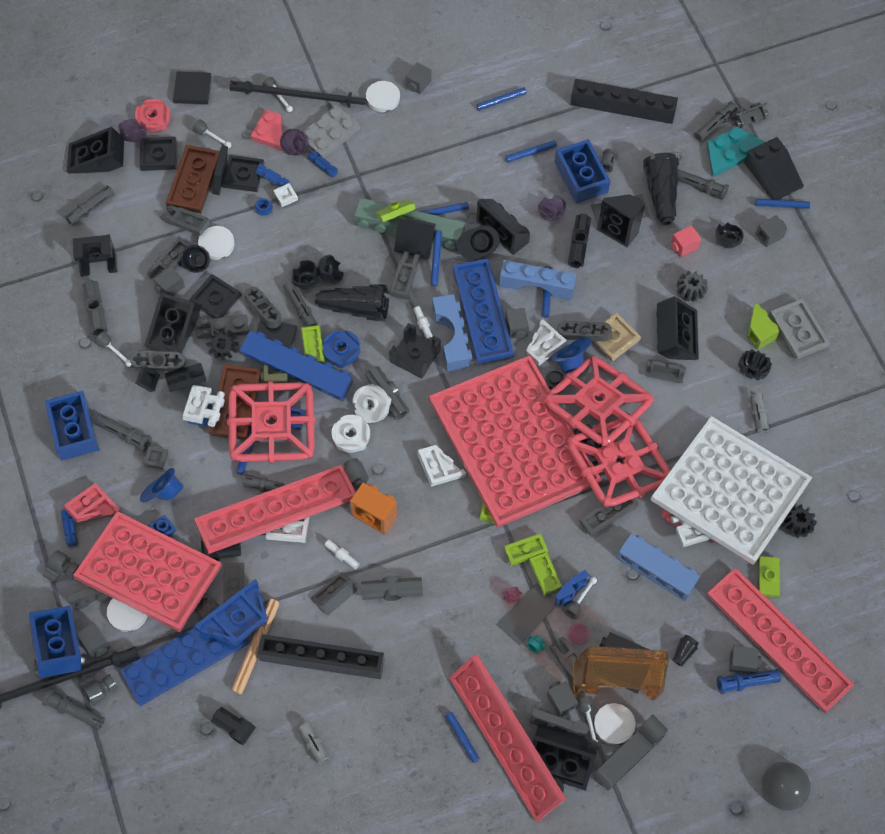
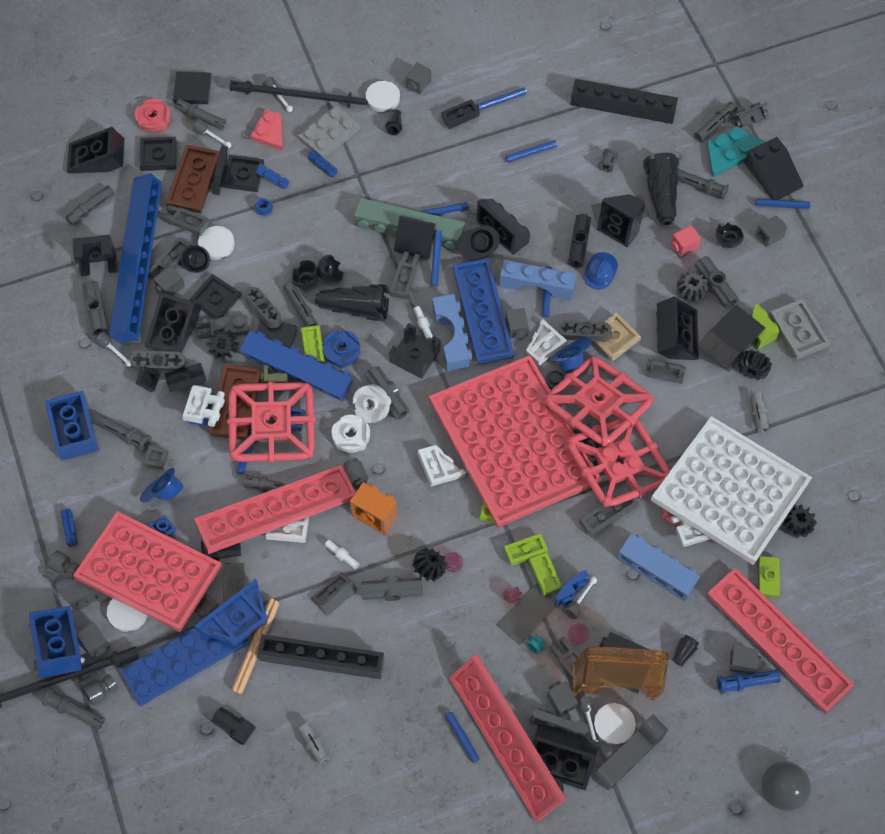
(91, 504): coral wing -> none
(131, 131): clear purple hair -> none
(135, 259): none -> blue brick
(194, 111): none -> dark grey pin
(285, 195): white plate -> none
(294, 142): clear purple hair -> none
(394, 123): none -> black cone
(395, 209): lime plate -> none
(429, 564): none -> black gear
(454, 561): none -> clear pink plate
(460, 114): none -> black plate
(552, 209): clear purple hair -> none
(582, 171): blue brick -> none
(600, 270): none -> blue piece
(722, 289): none -> dark grey piece
(731, 337): none -> black slope

